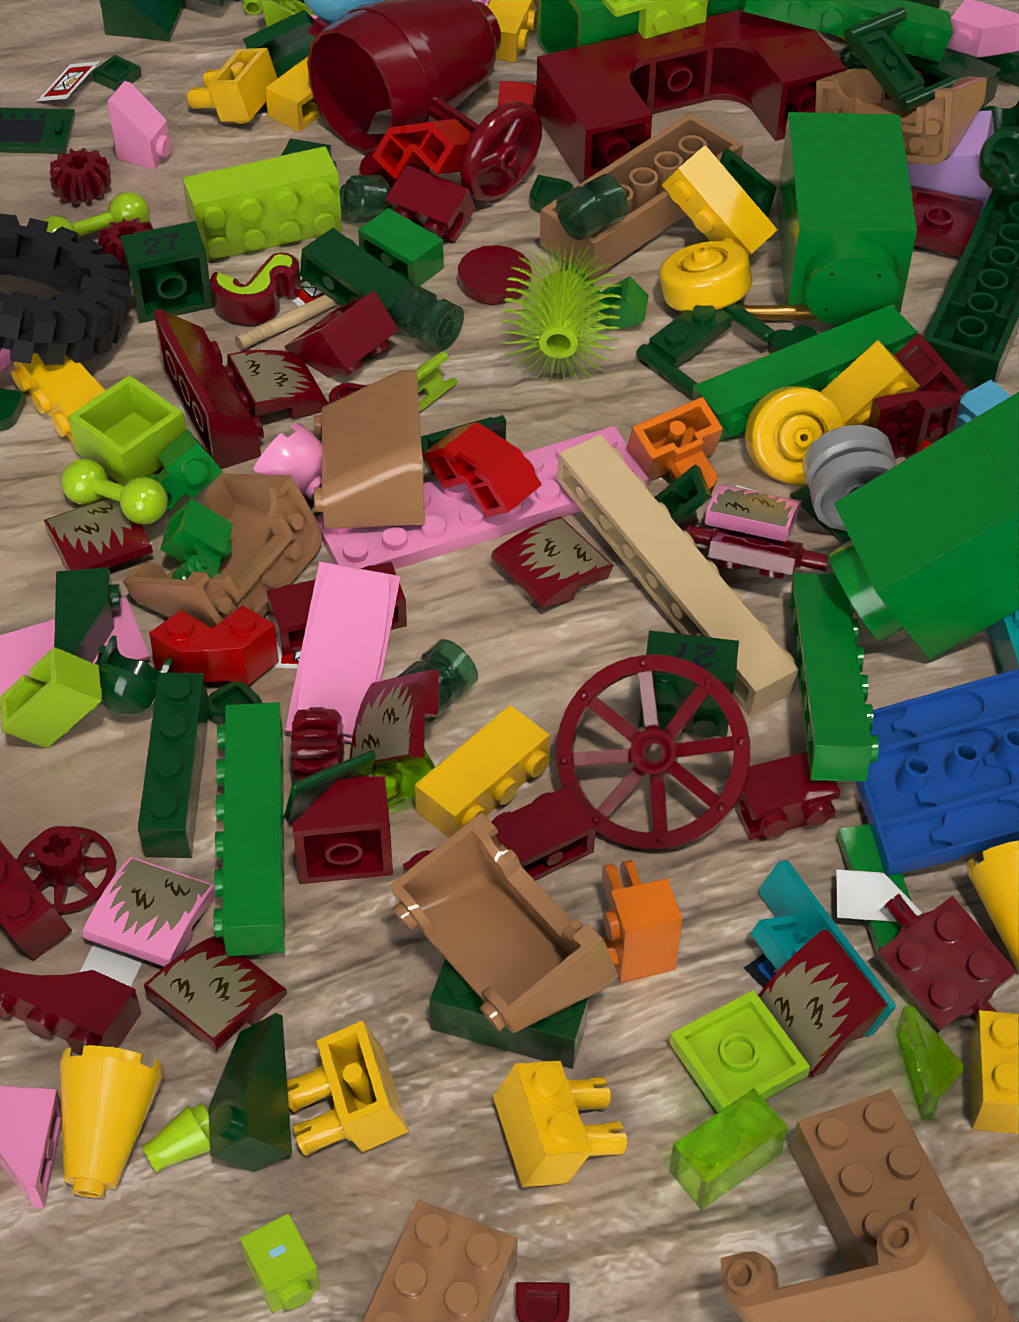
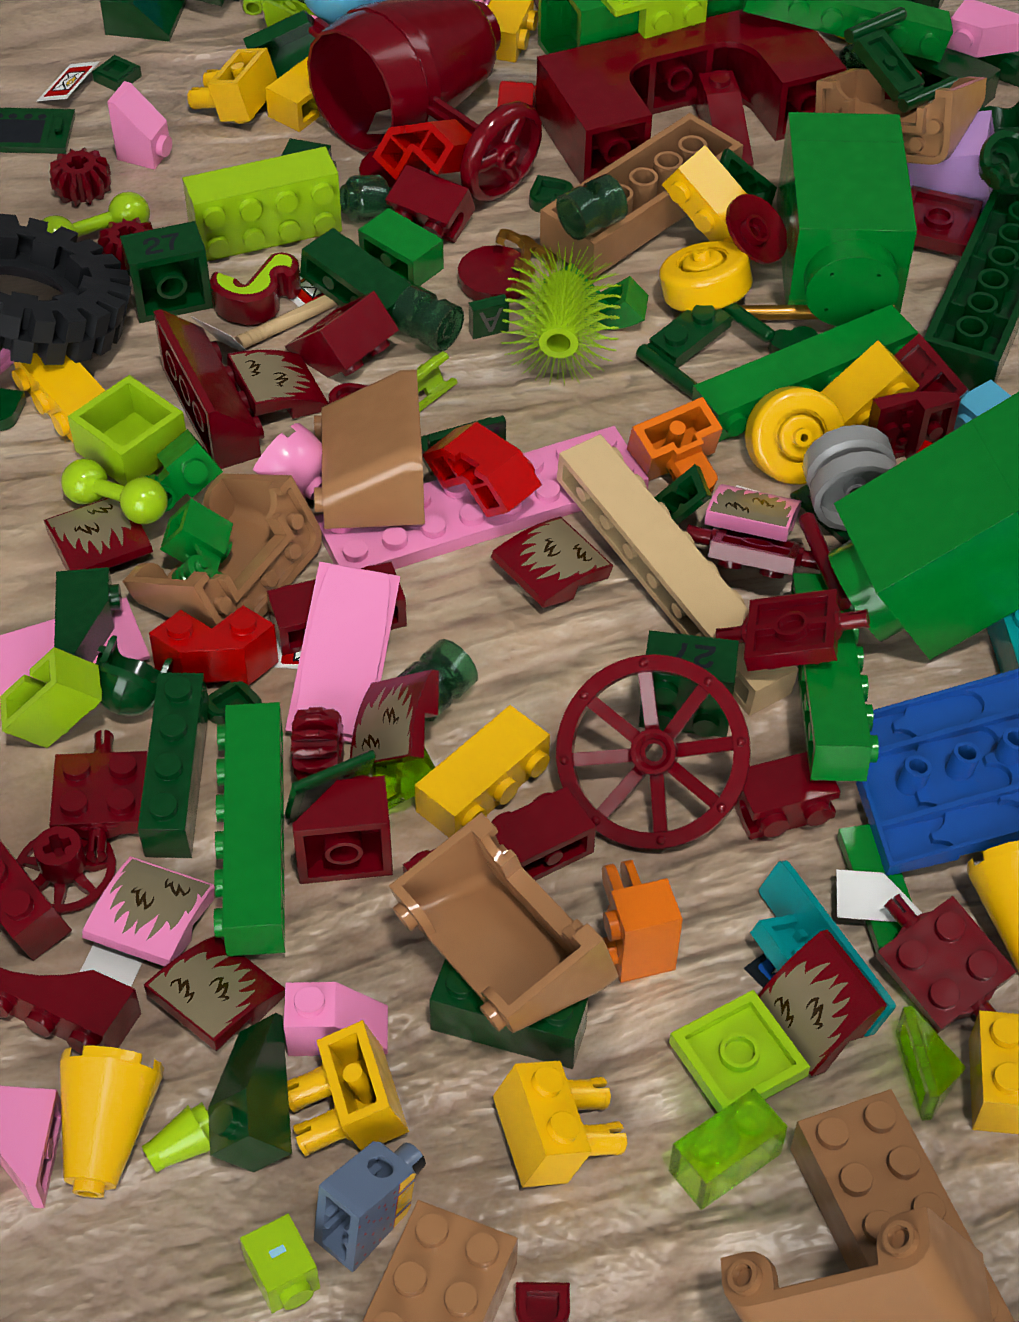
(98, 793): none -> dark red plate
(221, 336): none -> white sticker
(326, 1007): none -> bright pink slope
(365, 1201): none -> sand blue torso
(487, 316): none -> dark green tile
(525, 243): none -> pearl gold piece
(722, 107): none -> dark red slope
(756, 228): none -> dark red dish
(793, 629): none -> dark red plate
(820, 552): none -> dark red bar

